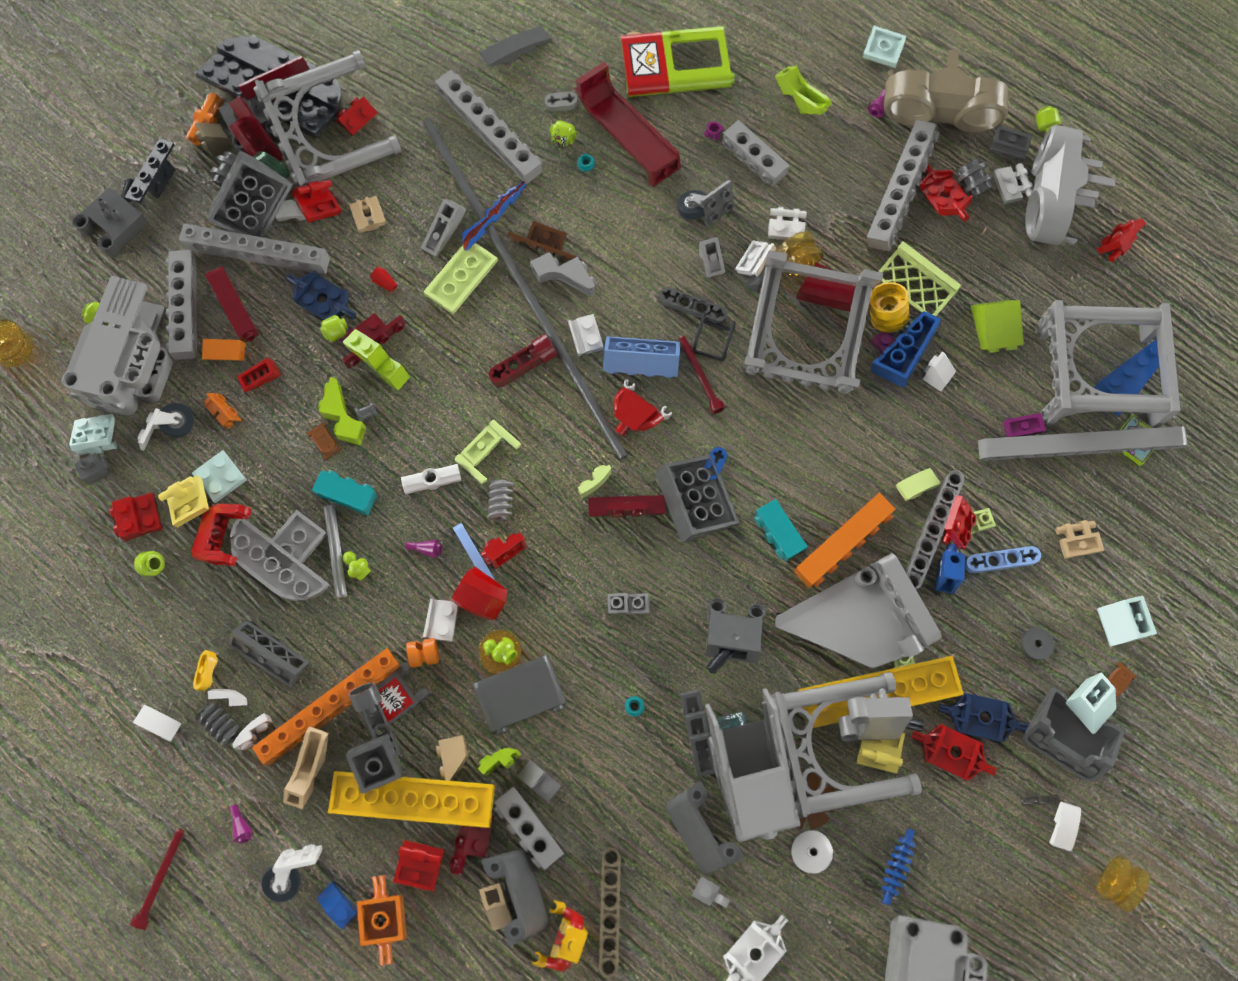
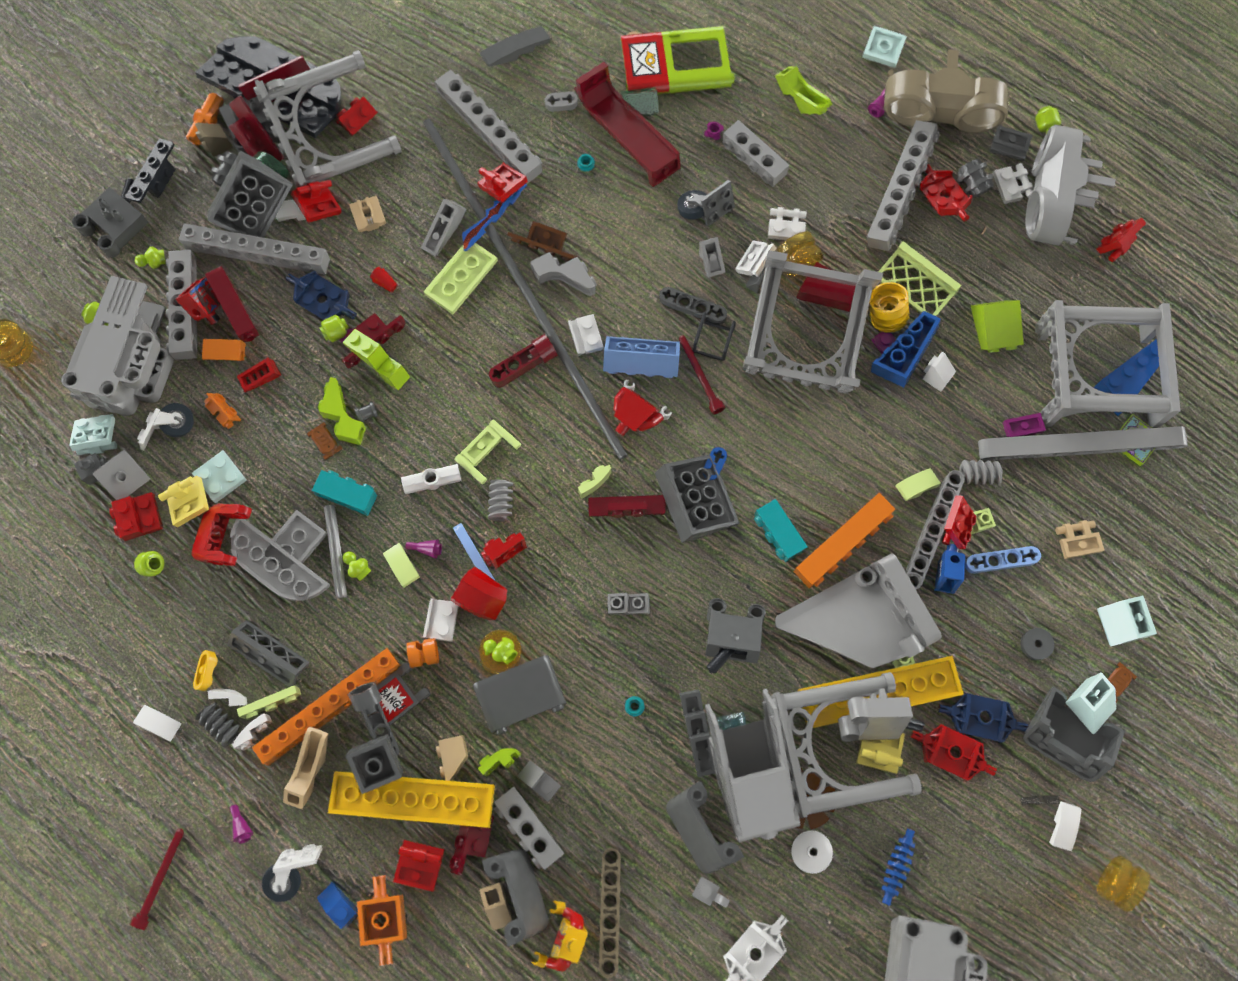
(121, 475): none -> light grey plate
(152, 257): none -> lime animal
(200, 301): none -> red torso
(269, 703): none -> yellowish green plate
(401, 565): none -> yellowish green slope
(501, 181): none -> red plate
(562, 133): lime head -> none
(642, 100): none -> clear green slope
(981, 470): none -> light grey piece

